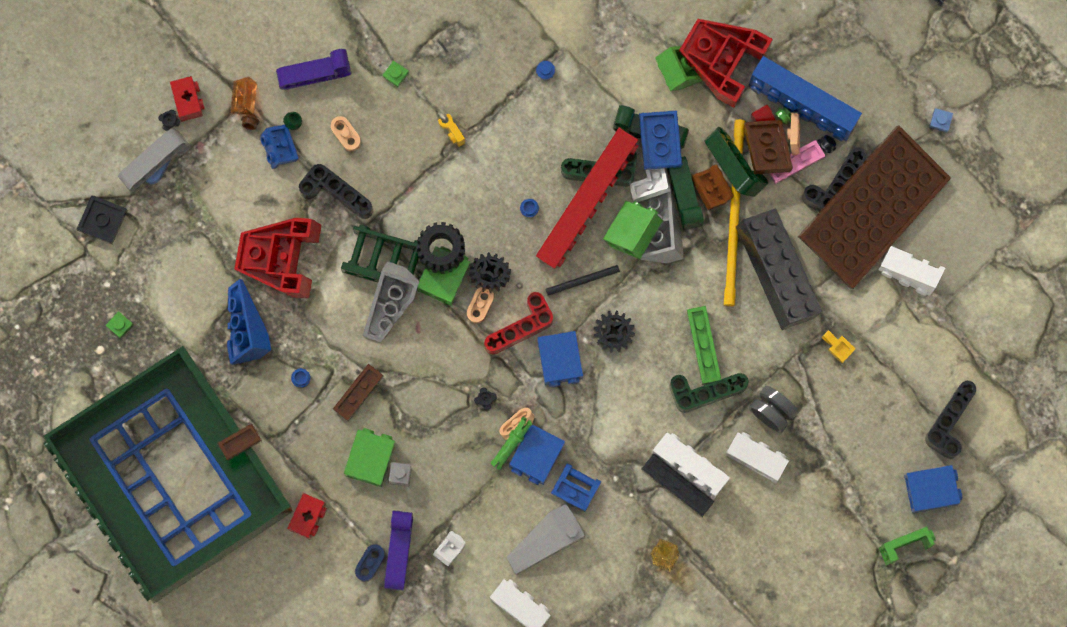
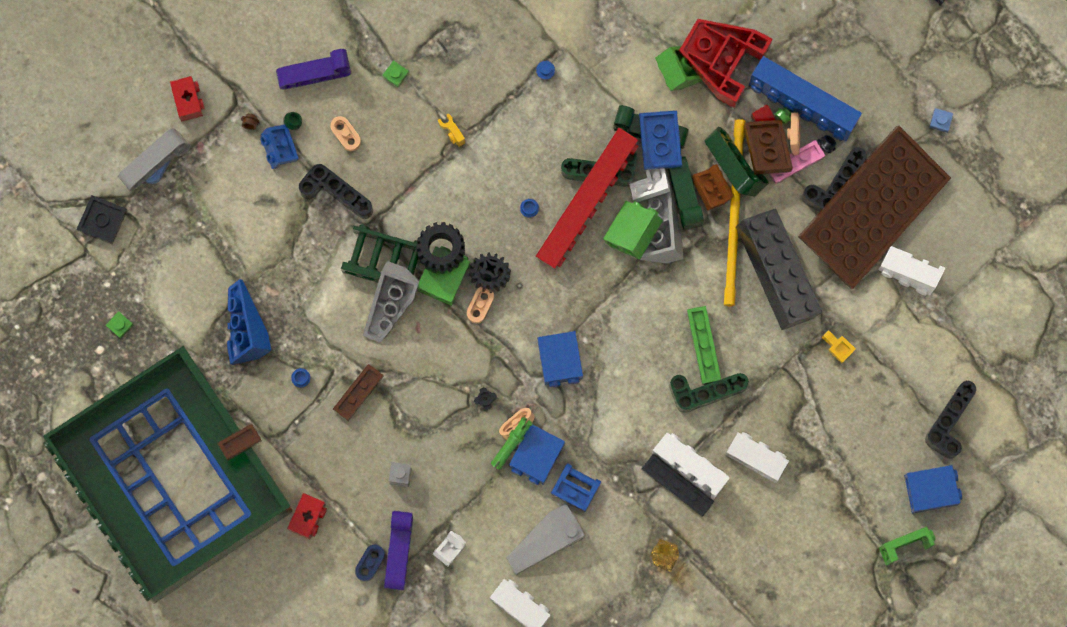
(171, 114): black plate -> none
(243, 96): clear orange slope -> none
(273, 253): red wedge -> none
(370, 457): bright green brick -> none
(516, 327): red beam -> none
(582, 280): black bar -> none
(619, 338): black gear -> none
(773, 409): dark grey wheel -> none

